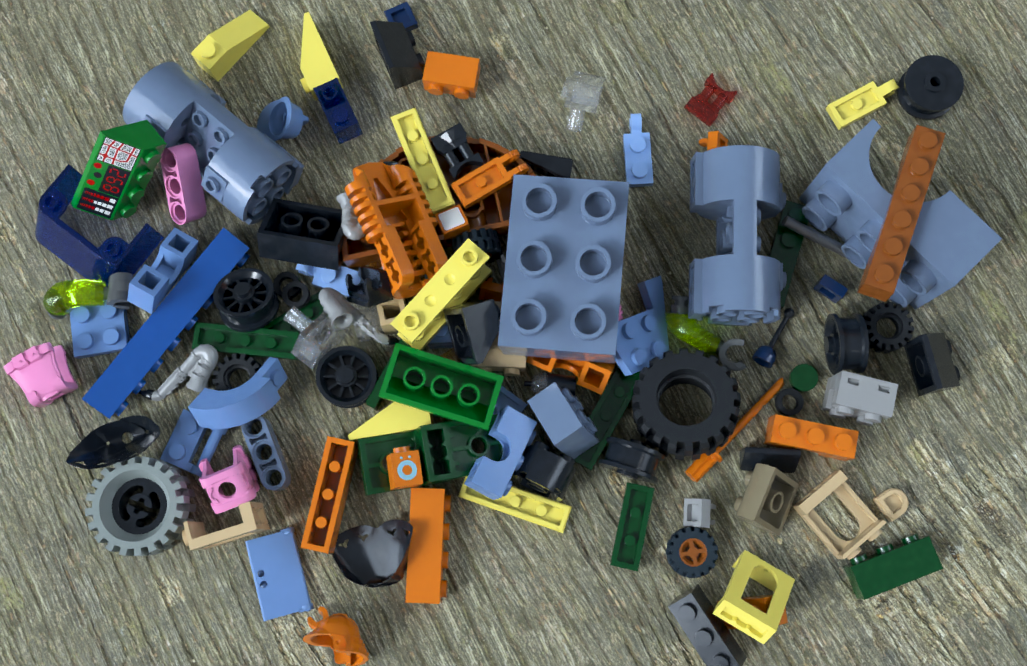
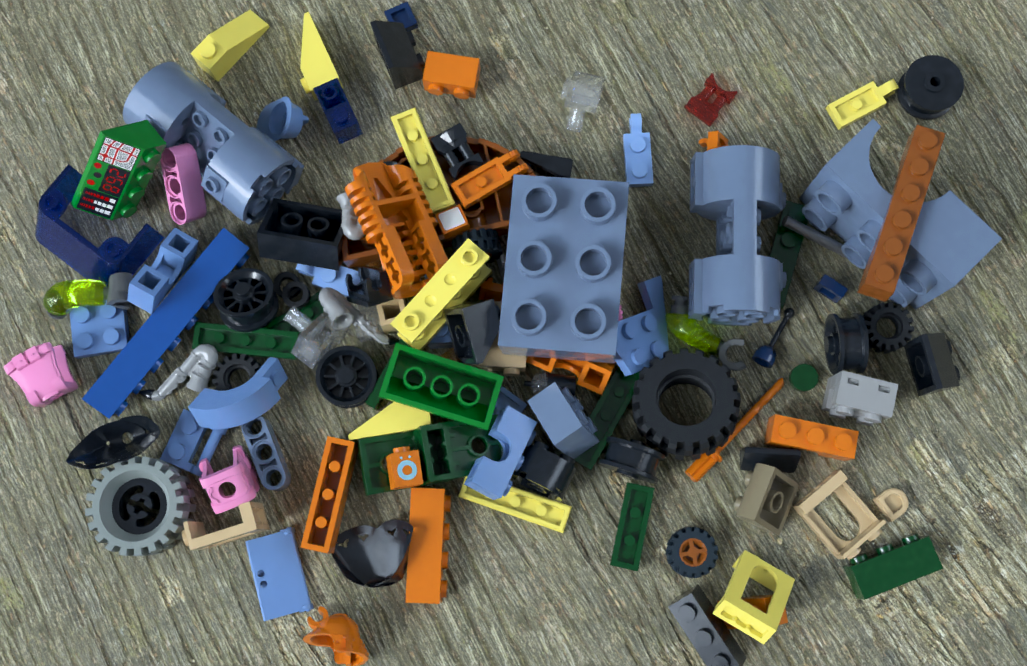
(698, 513): light grey tile -> none
(799, 402): black piece -> none

